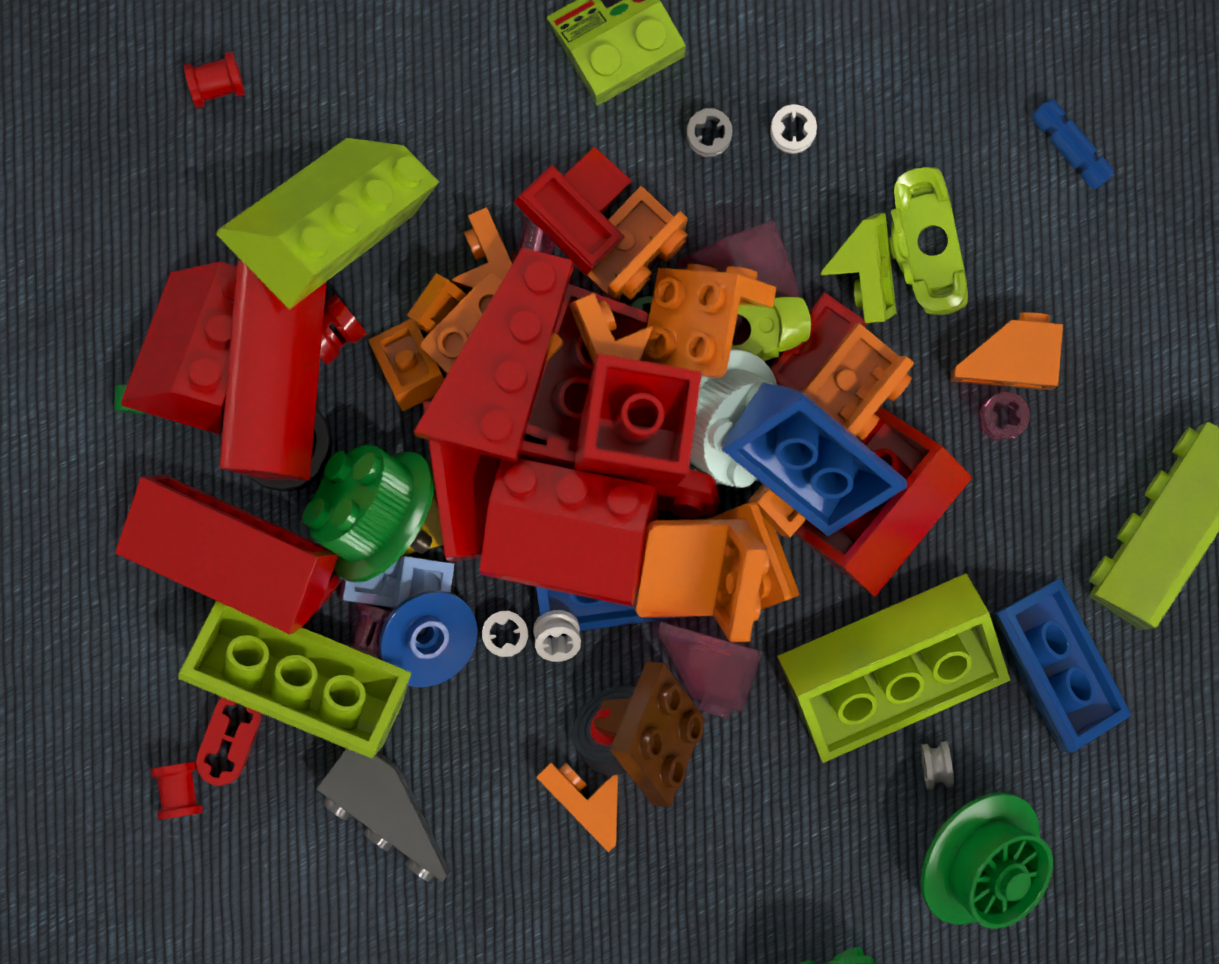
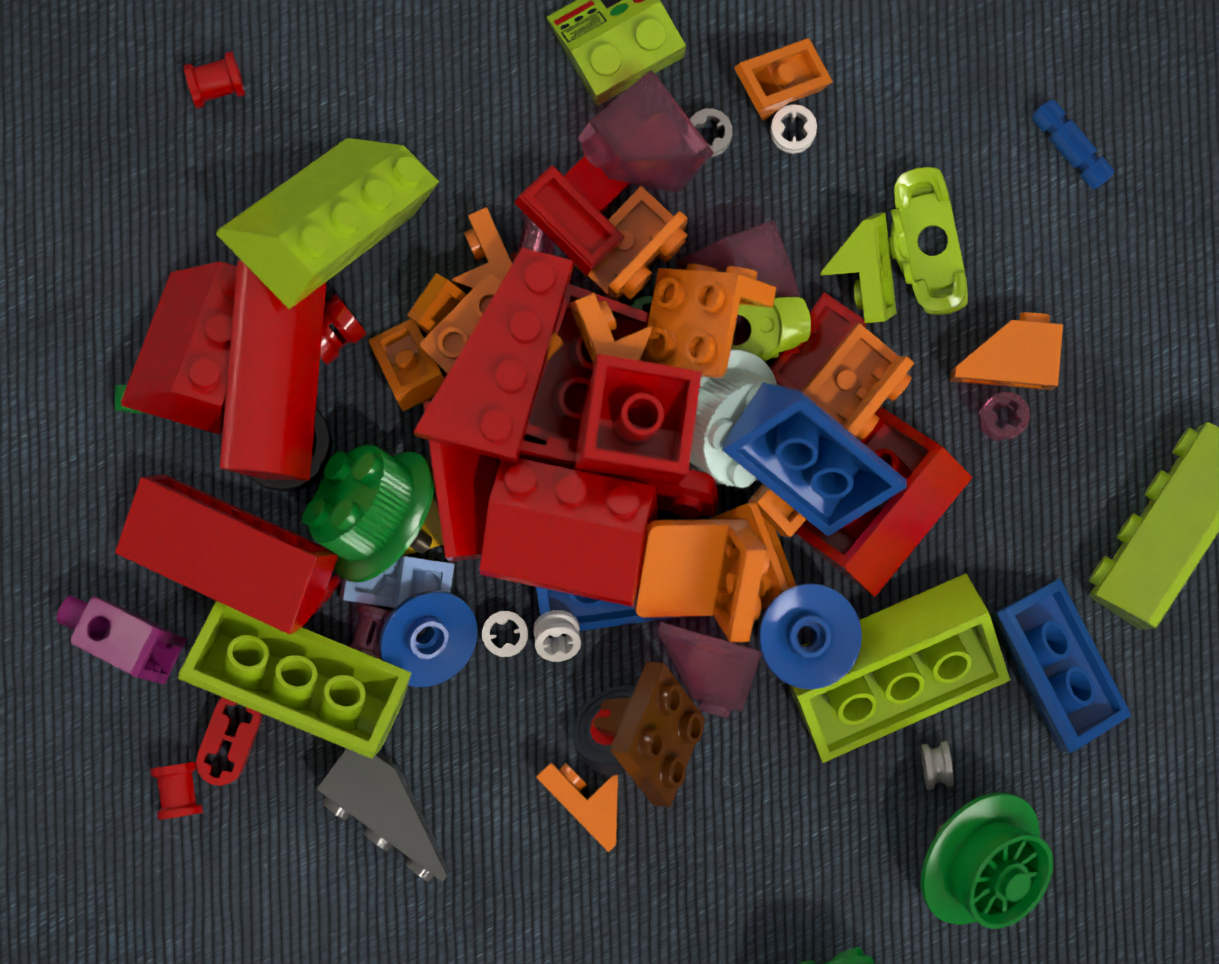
(121, 637): none -> magenta torso
(645, 139): none -> clear pink slope
(783, 76): none -> orange slope
(834, 640): none -> blue dish

